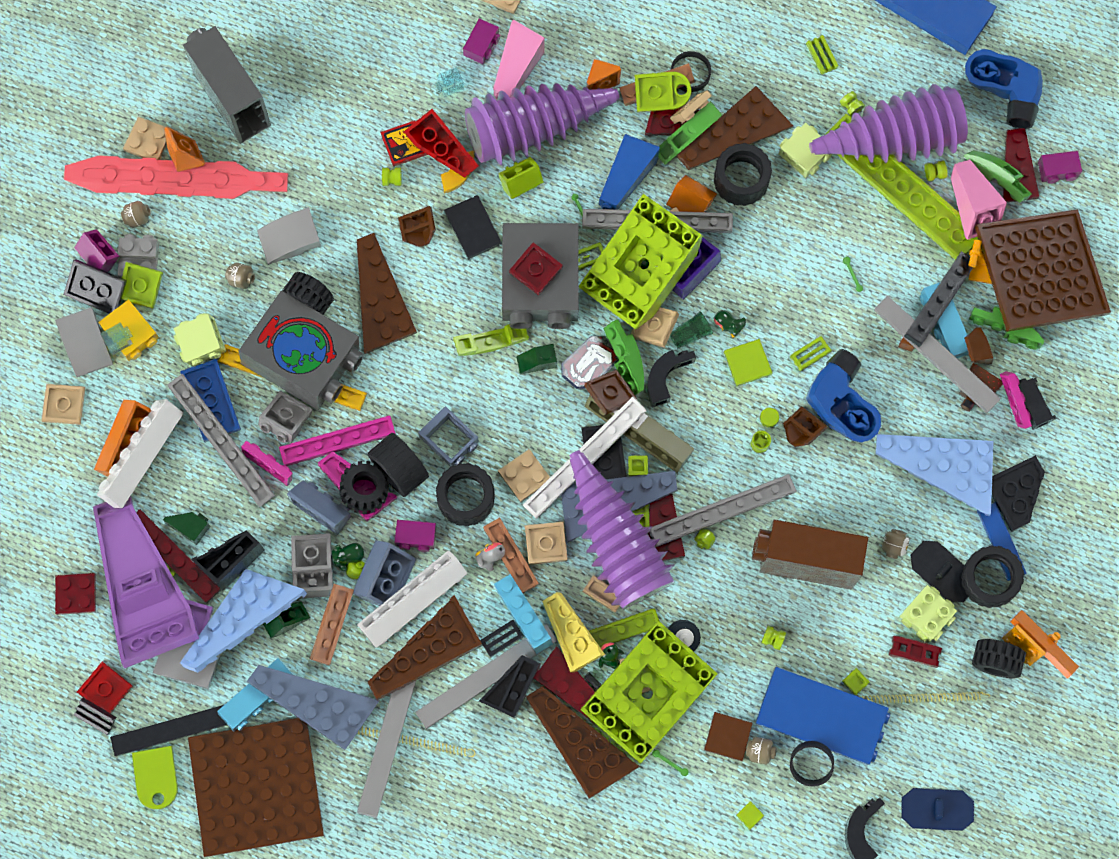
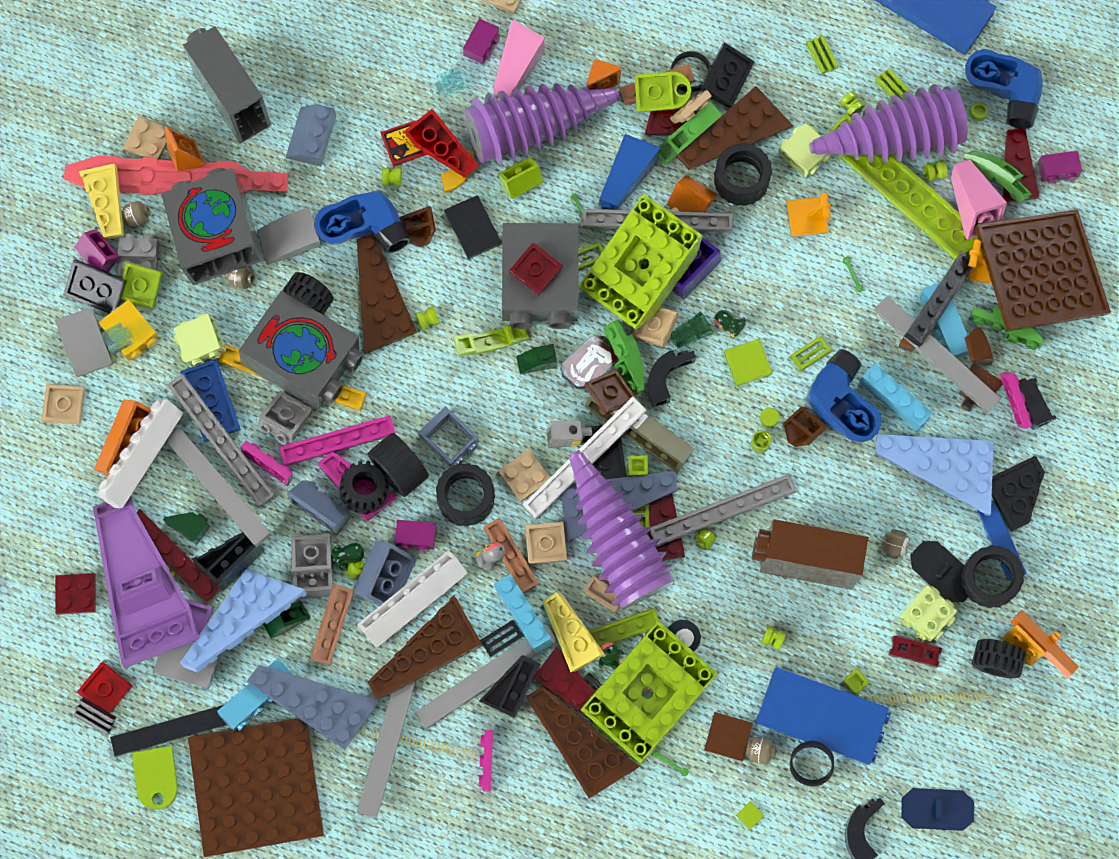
(103, 189): none -> light yellow wing
(212, 225): none -> dark grey brick
(218, 487): none -> light grey tile
(311, 134): none -> sand blue slope
(360, 217): none -> blue piece
(429, 317): none -> lime wheel
(486, 761): none -> dark pink plate
(560, 433): none -> light grey torso
(727, 75): none -> black tile
(809, 215): none -> light orange plate
(886, 89): none -> lime tile
(895, 397): none -> medium azure brick
(978, 111): none -> lime tile

